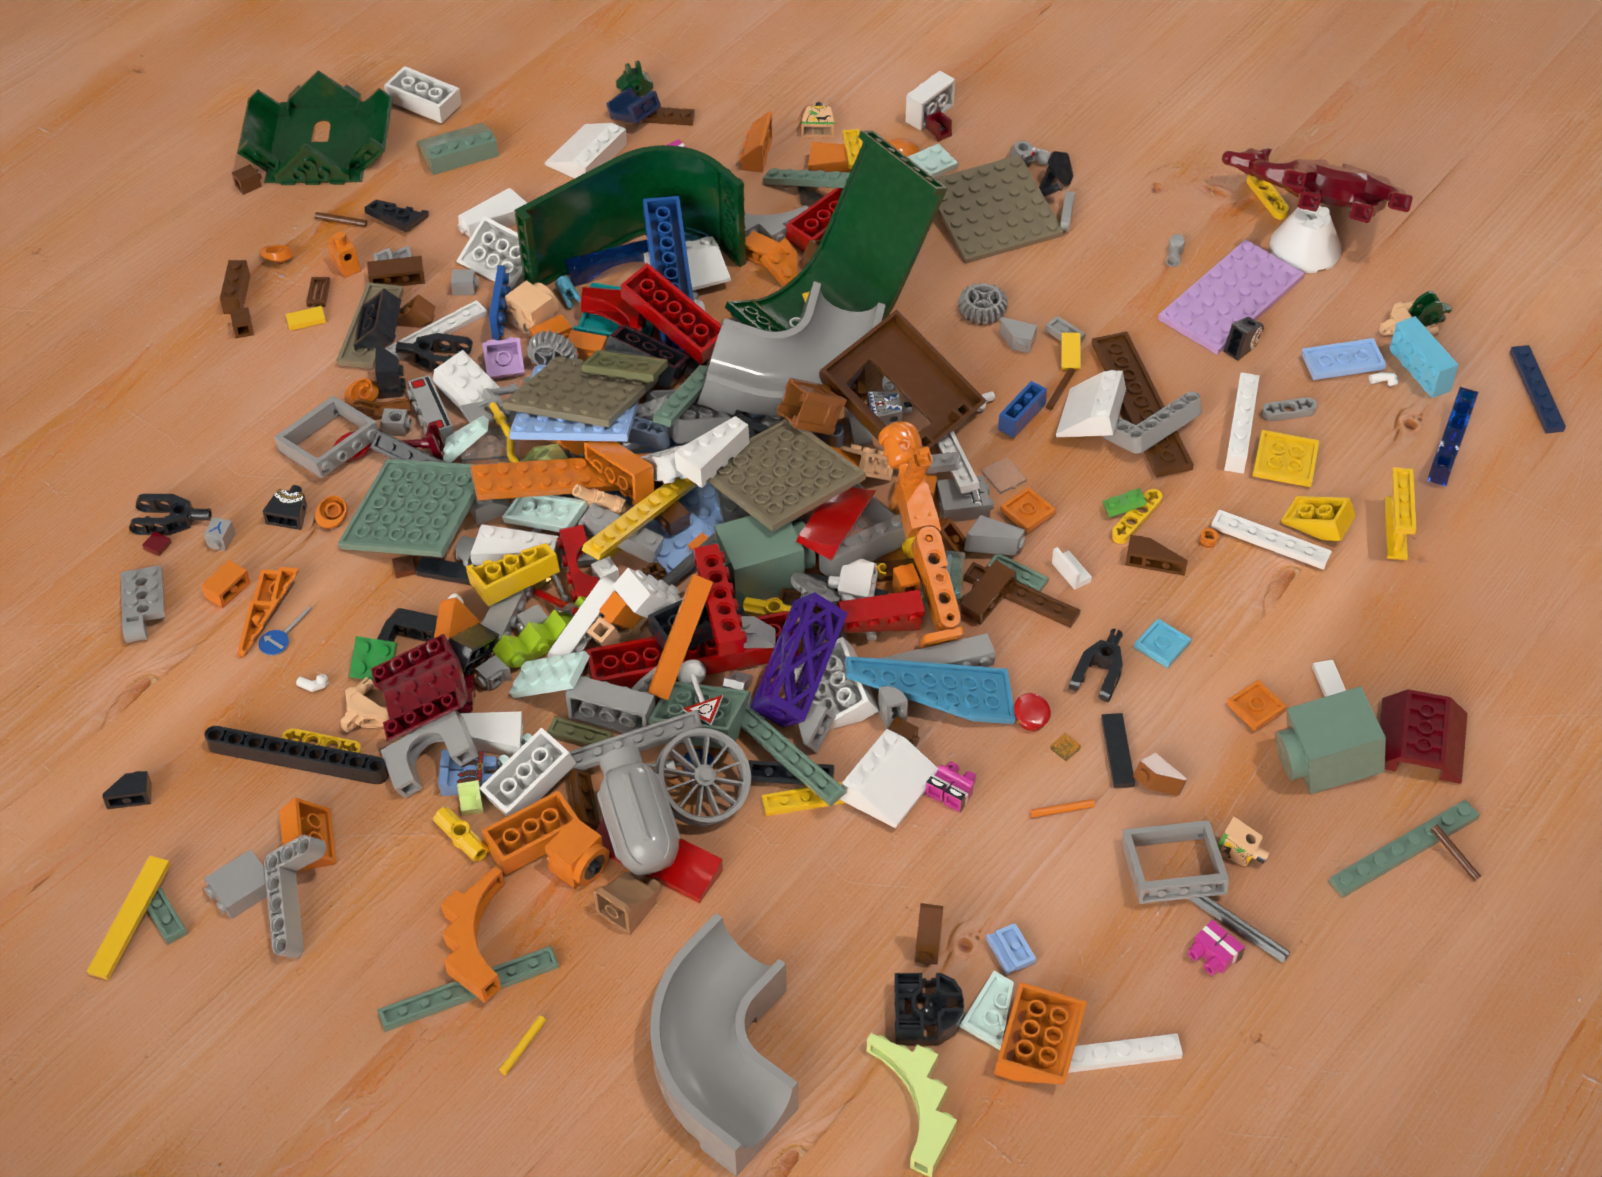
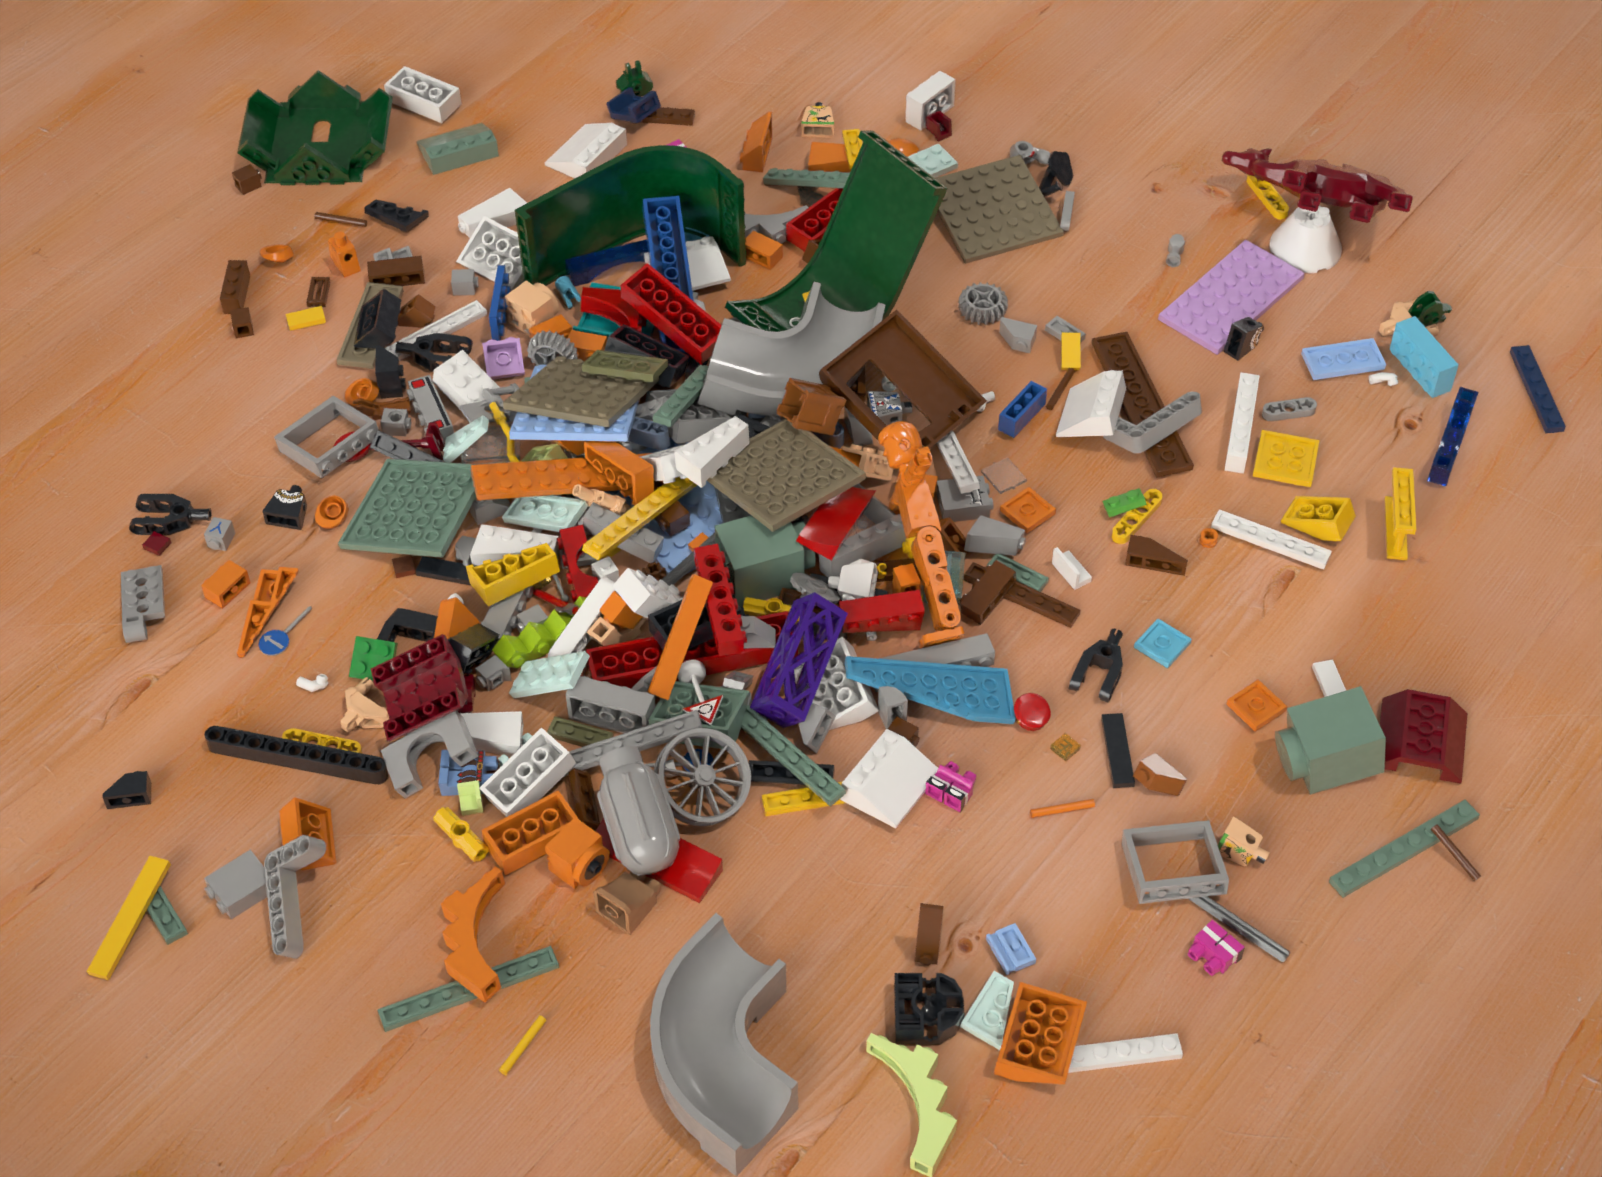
(781, 262): orange plate -> none
(944, 462): light grey plate -> none

